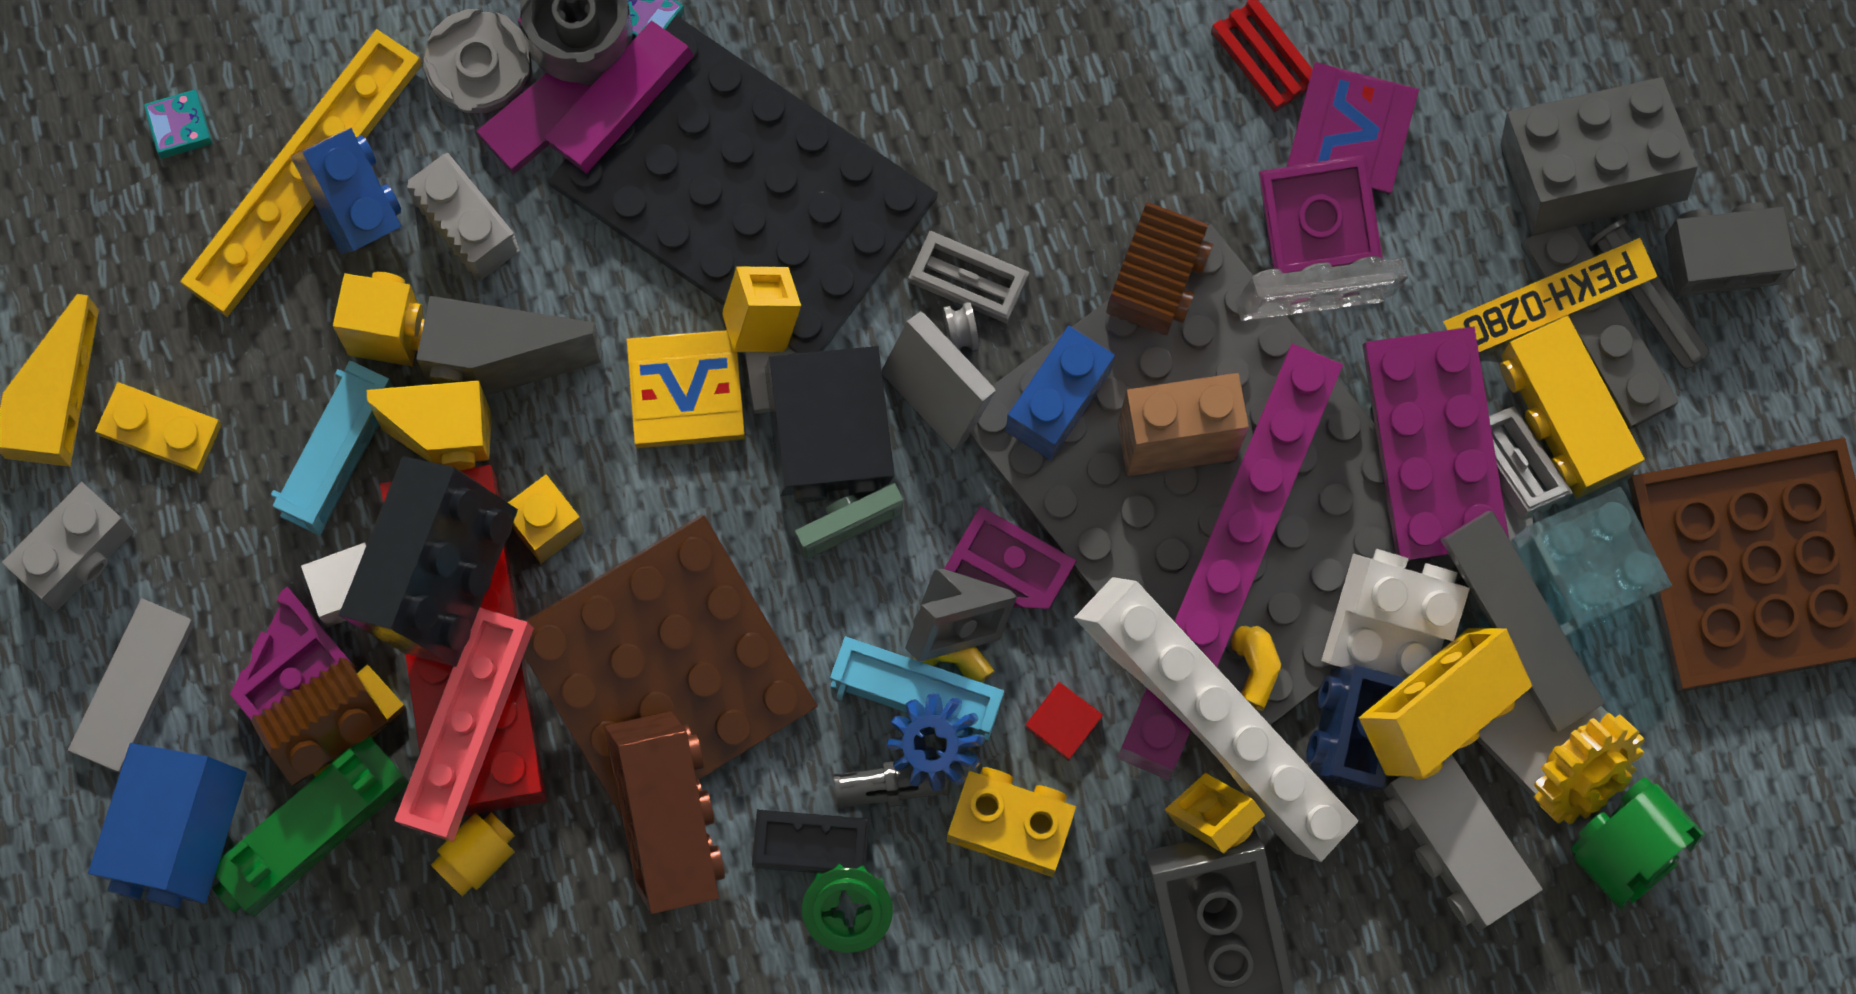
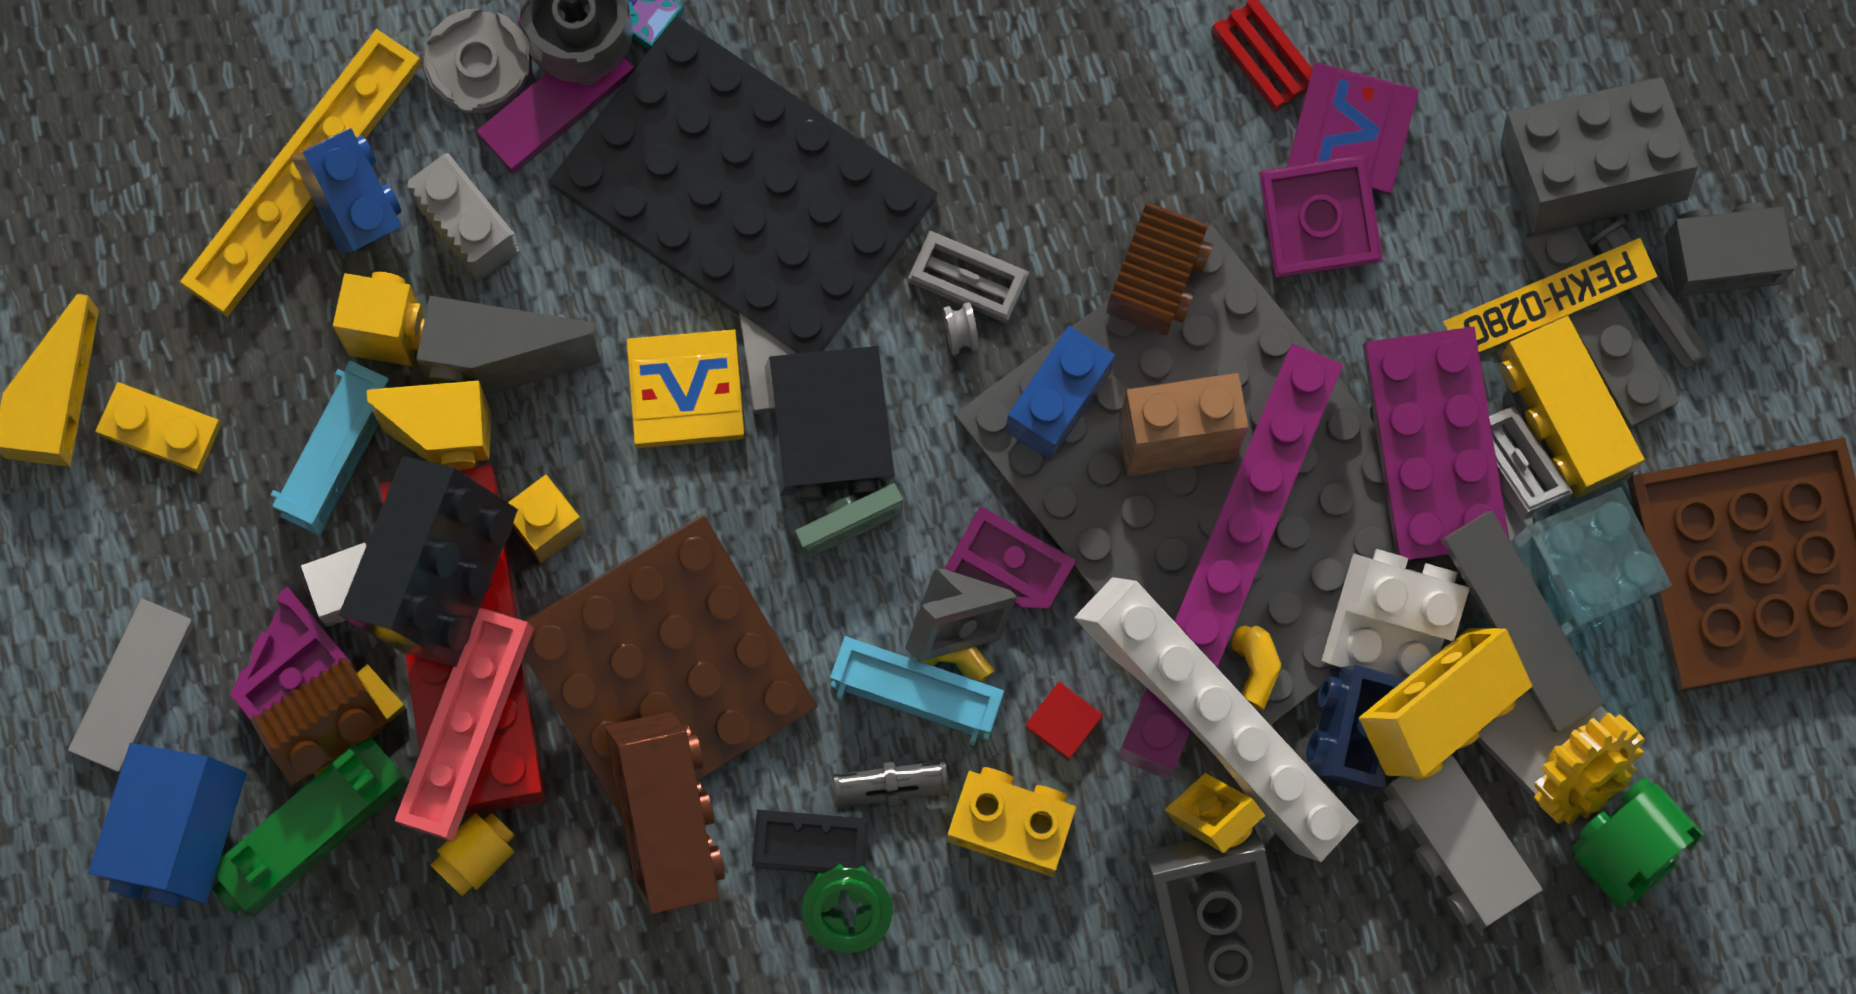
(68, 547): light grey brick -> none
(178, 124): tile -> none
(619, 96): magenta tile -> none
(761, 309): yellow panel -> none
(924, 757): blue gear -> none
(937, 380): light grey tile -> none
(1321, 288): clear plate -> none

